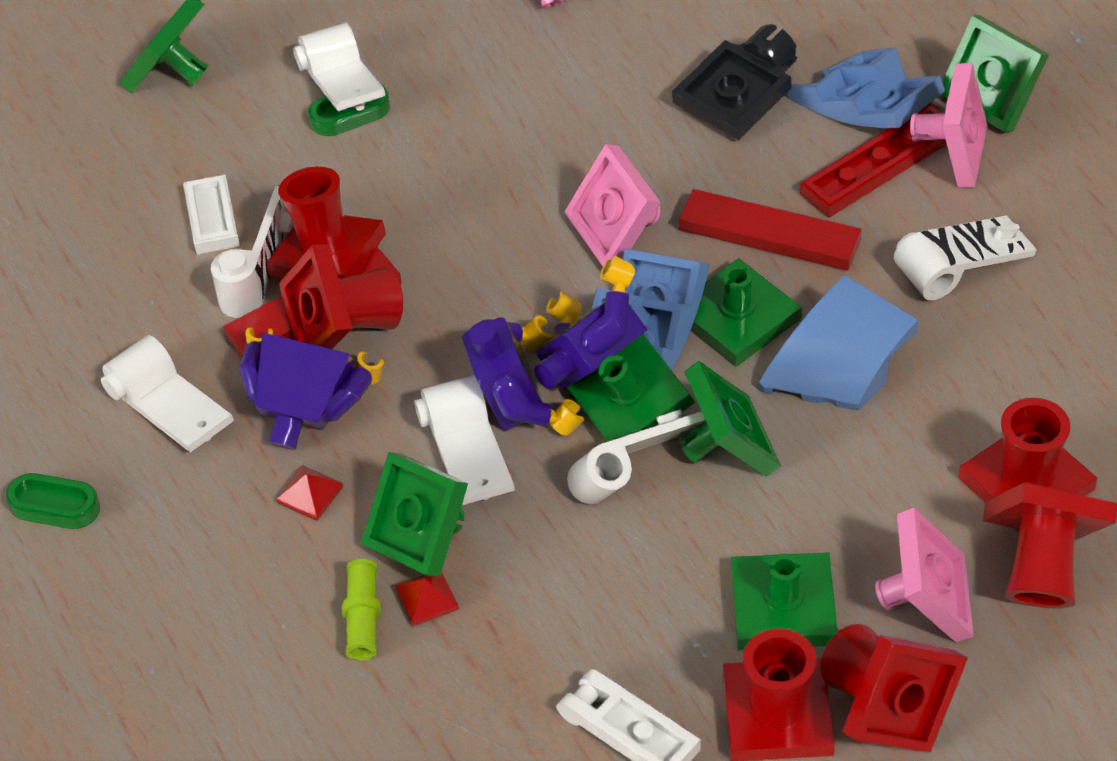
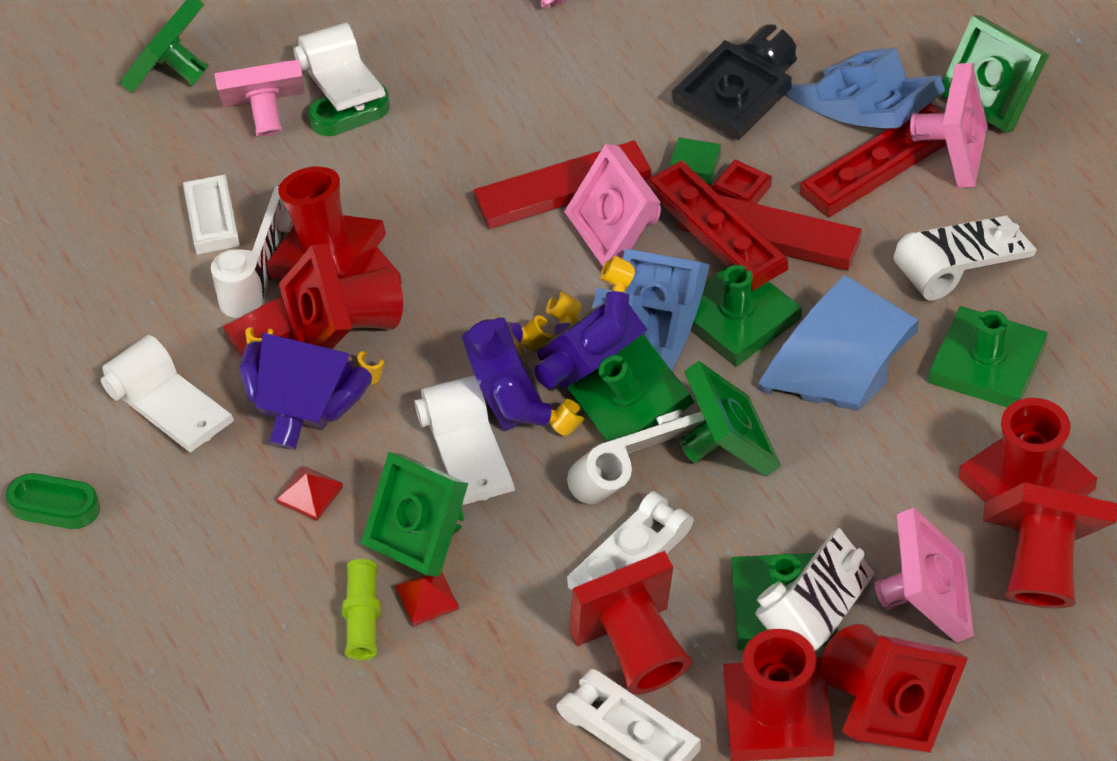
(261, 87): none -> bright pink tile
(544, 188): none -> red tile
(628, 610): none -> red plant
(635, 540): none -> white plate
(699, 156): none -> green tile
(717, 223): none -> red tile
(743, 182): none -> red tile
(820, 594): none -> white door
(987, 356): none -> green tile

